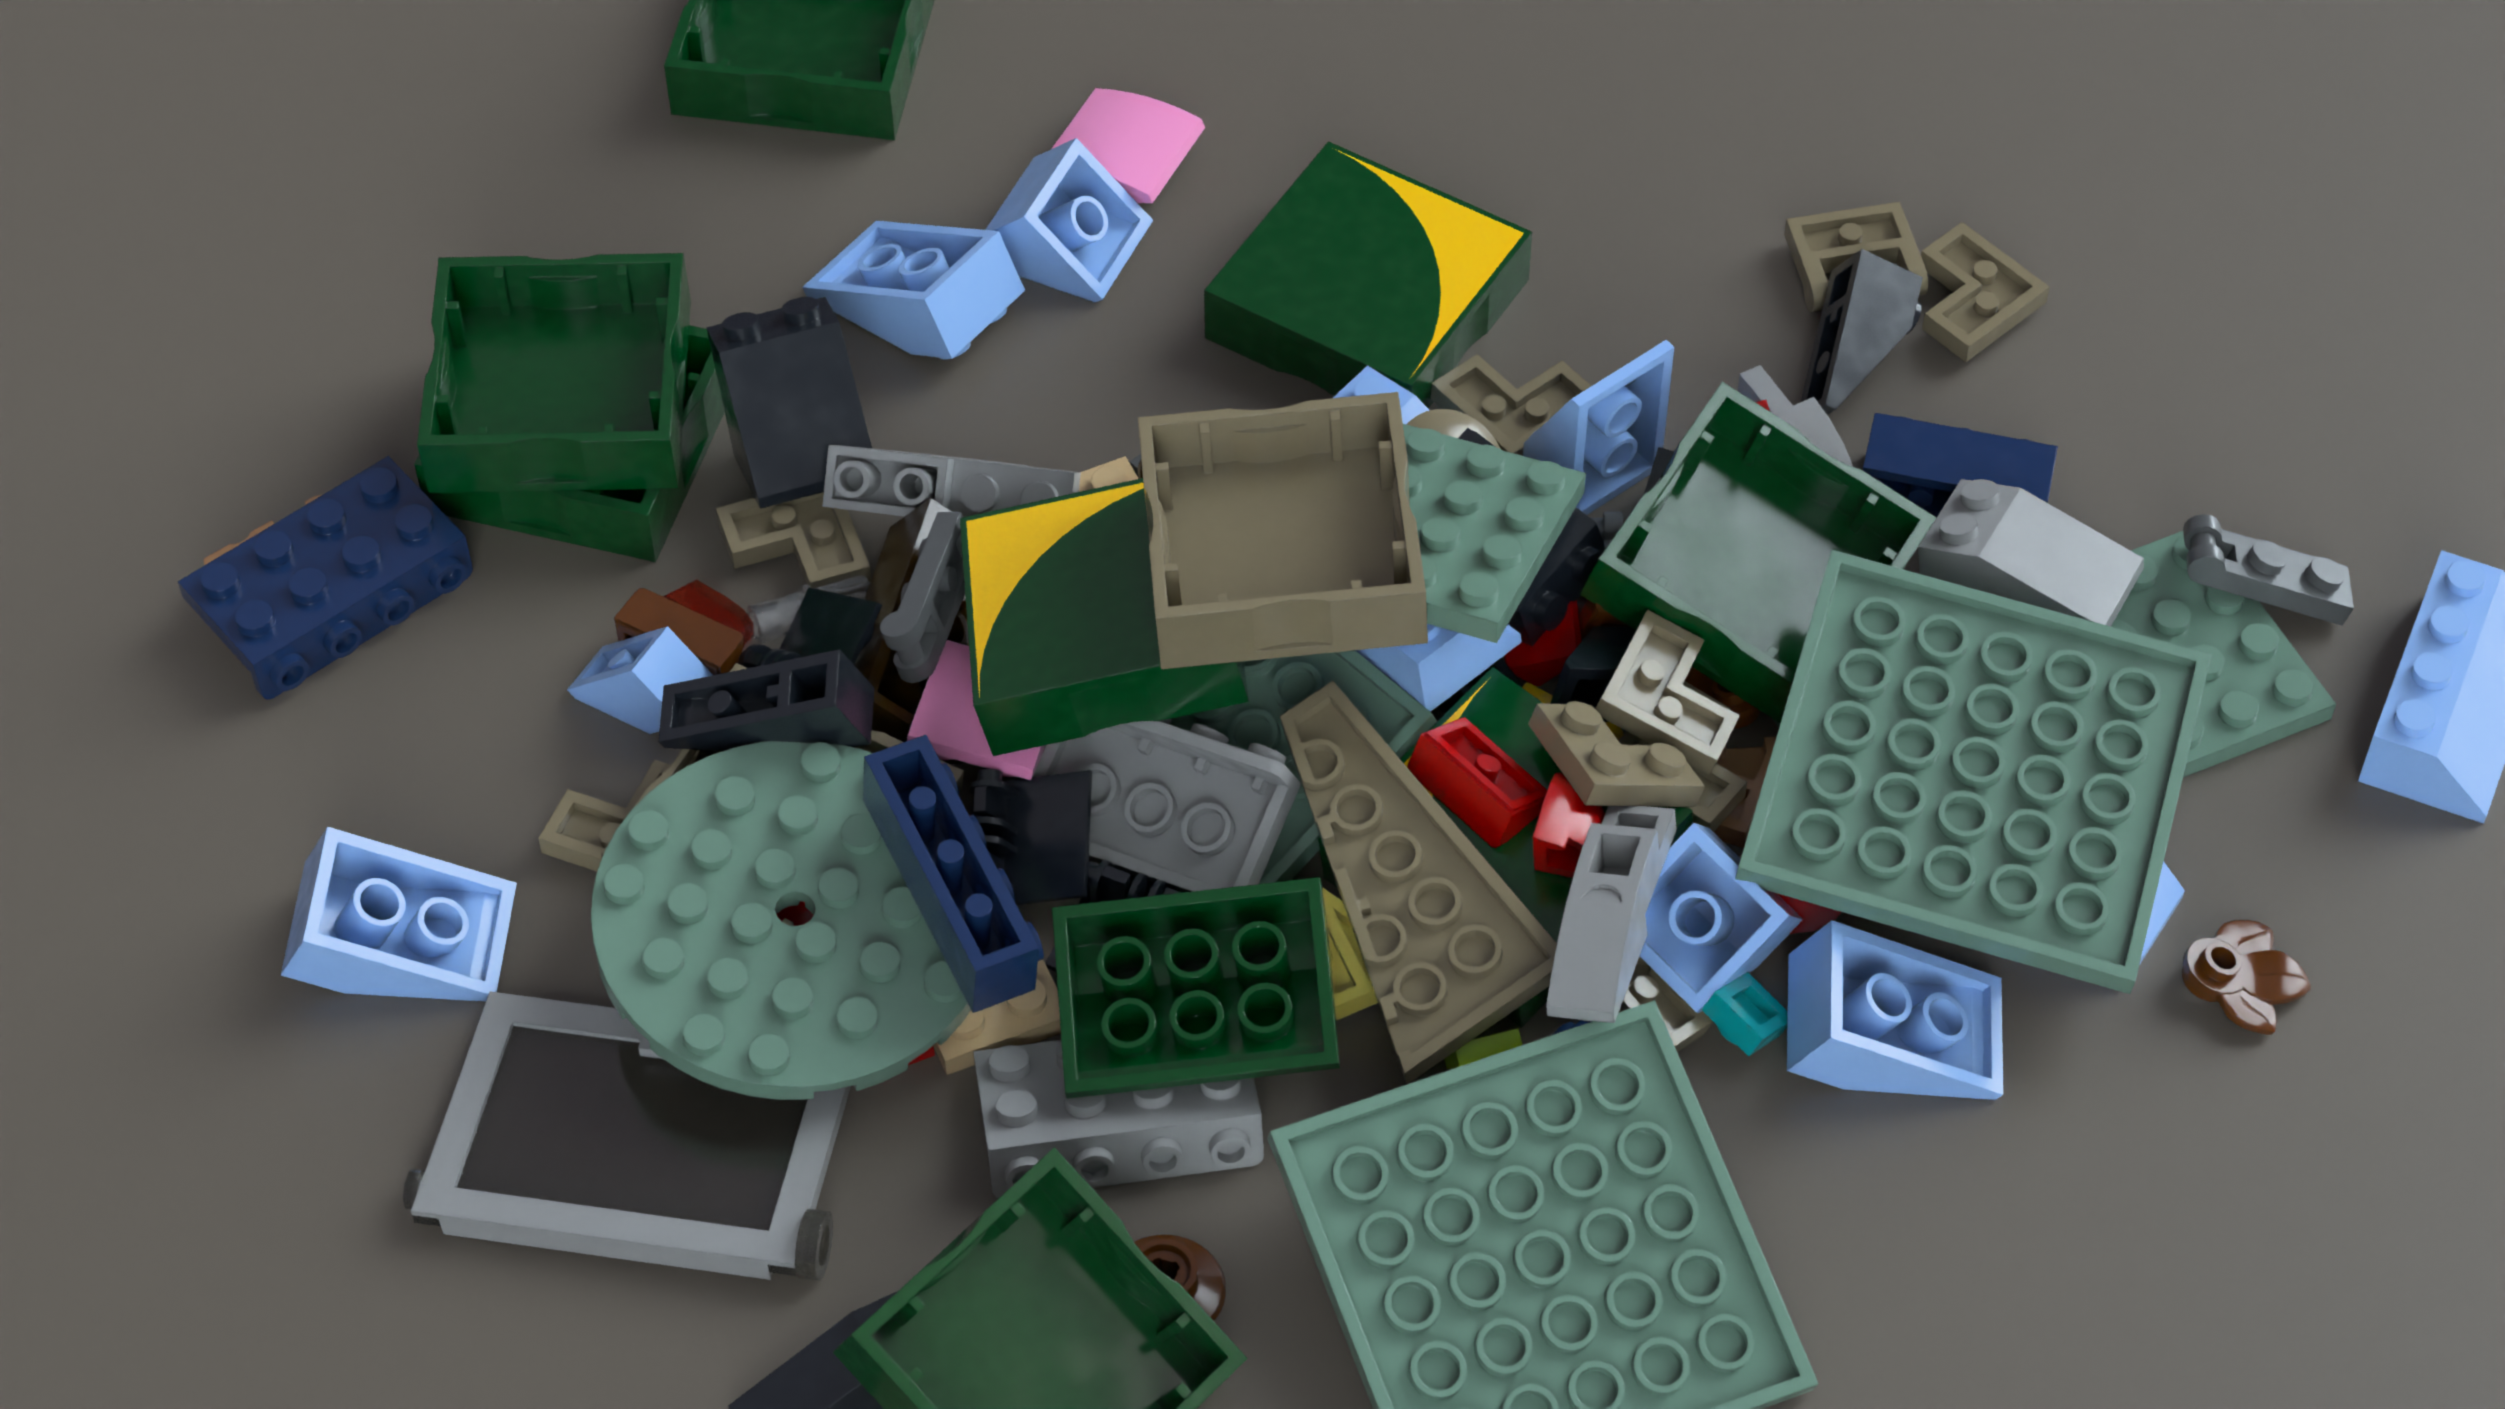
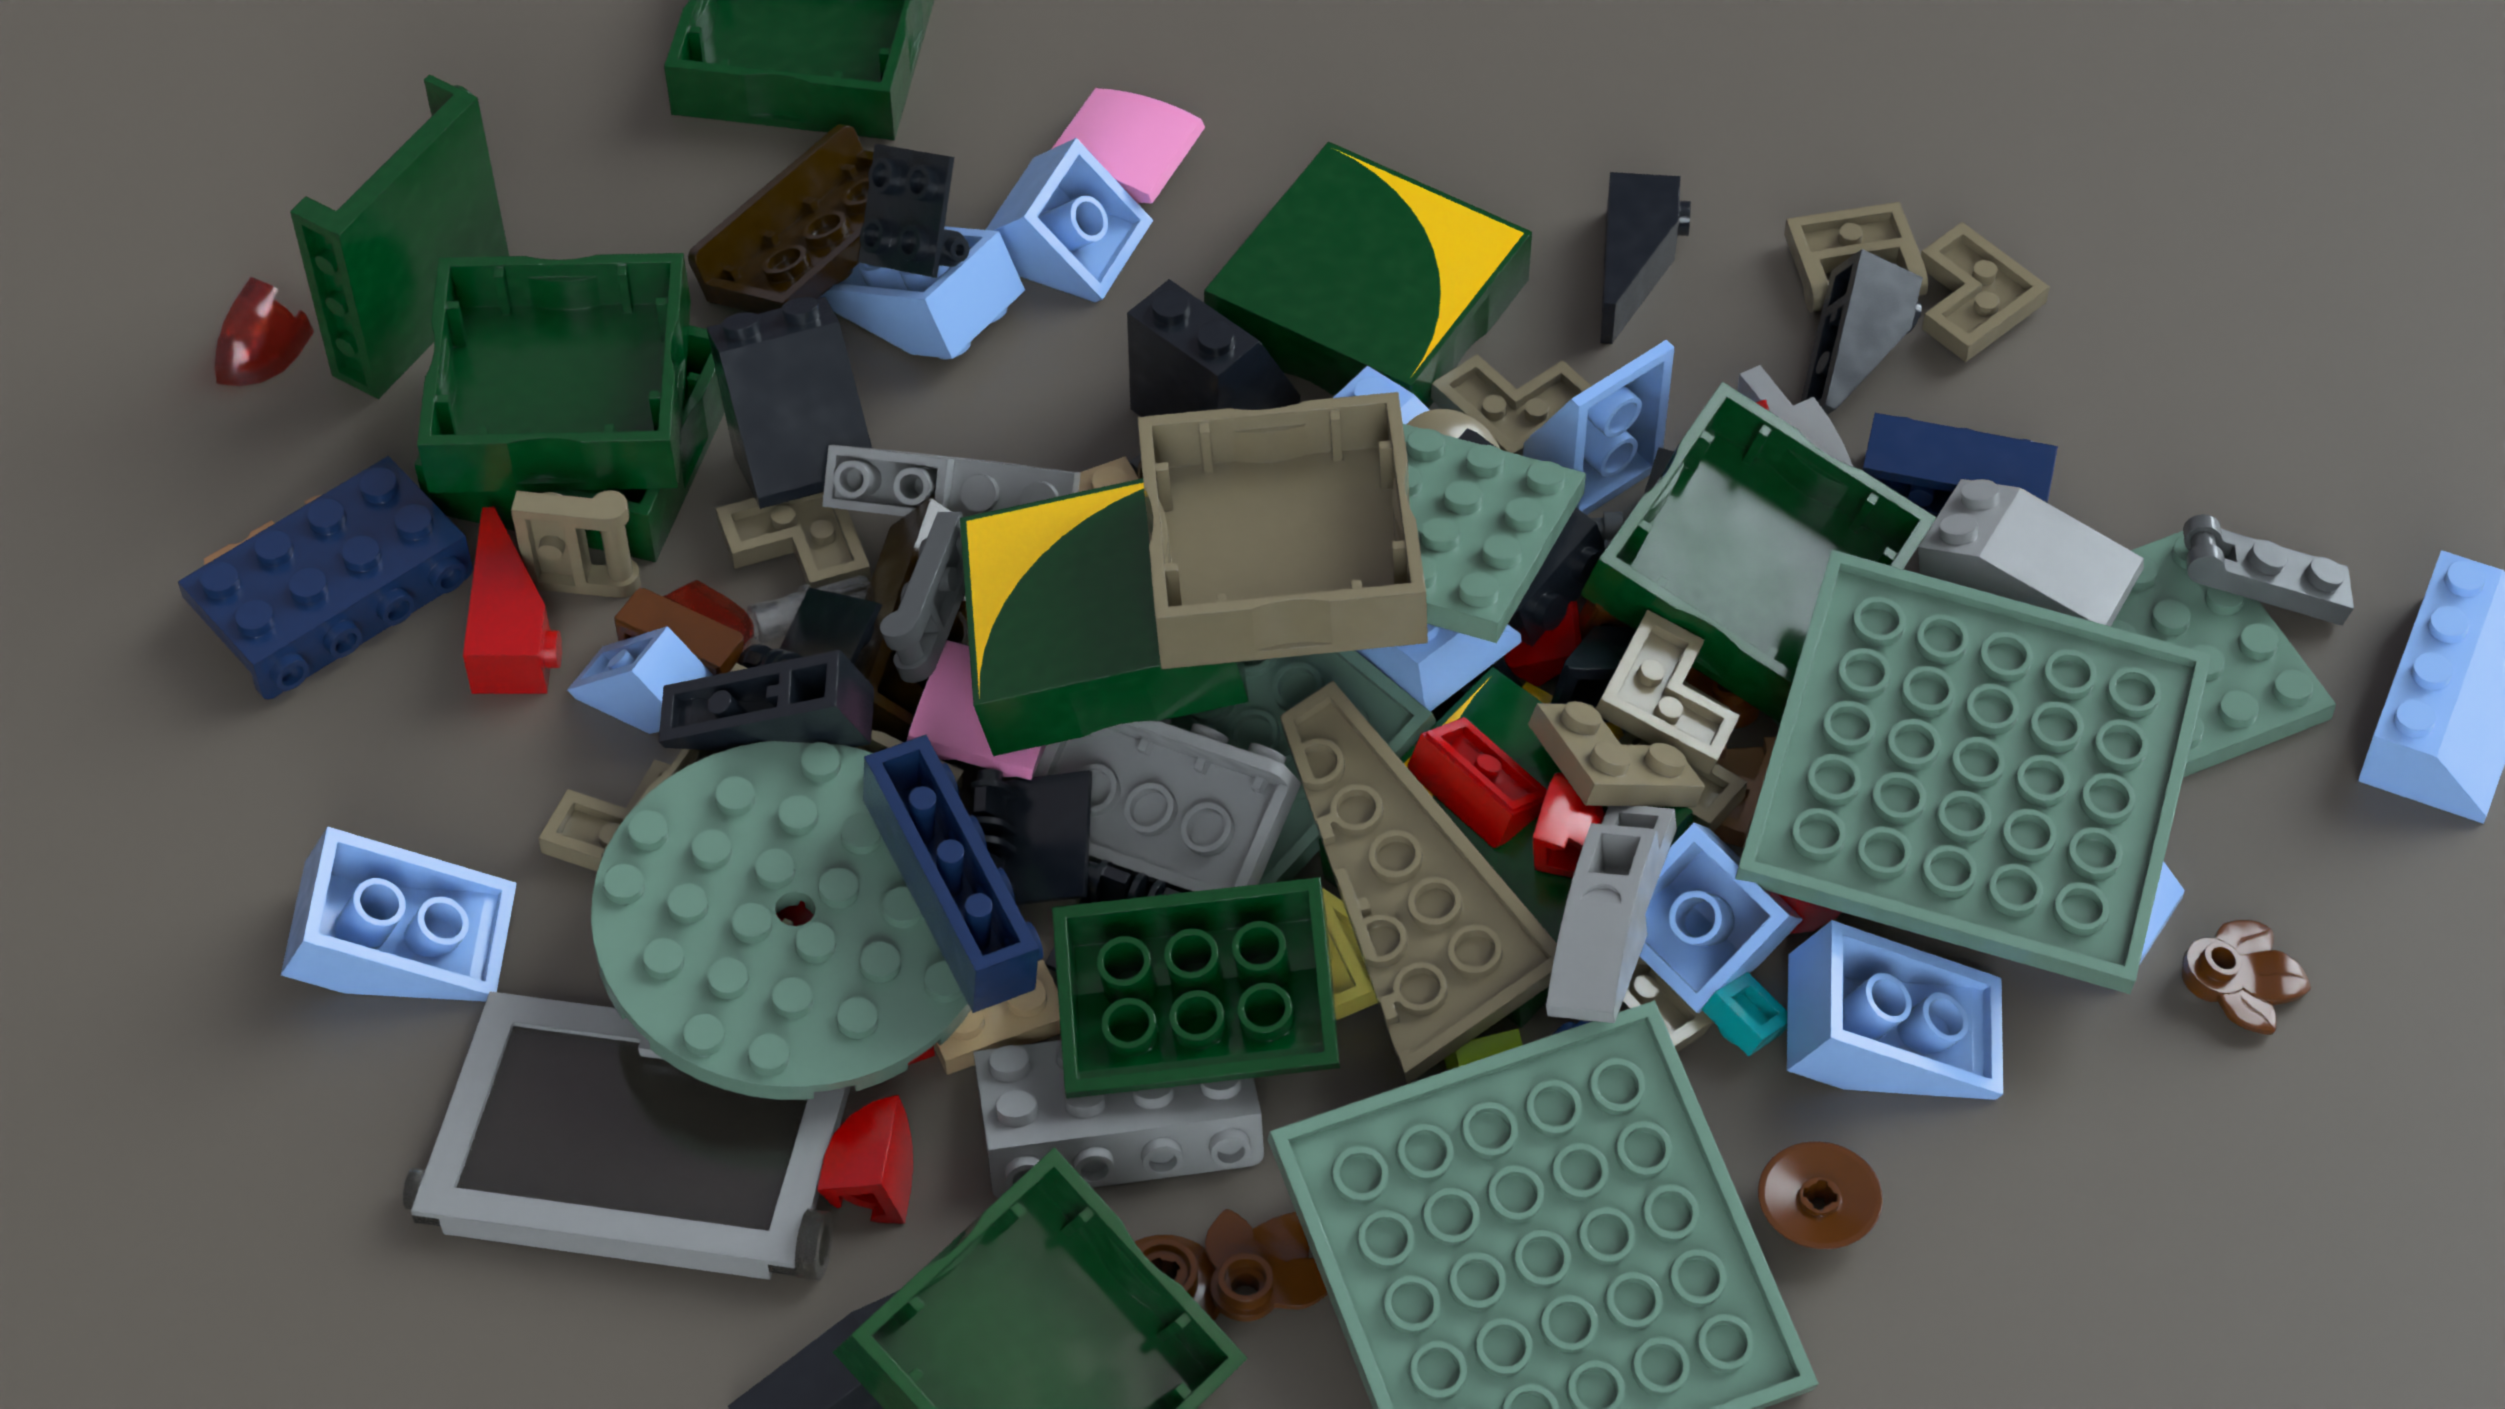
(258, 337): none -> clear red brick
(380, 250): none -> dark green panel
(507, 621): none -> red slope
(556, 546): none -> dark tan plate
(793, 233): none -> dark brown bracket
(871, 1161): none -> red brick
(909, 212): none -> black hinge
(1197, 359): none -> black slope
(1268, 1258): none -> reddish brown plate
(1639, 242): none -> black slope
(1826, 1173): none -> reddish brown piece

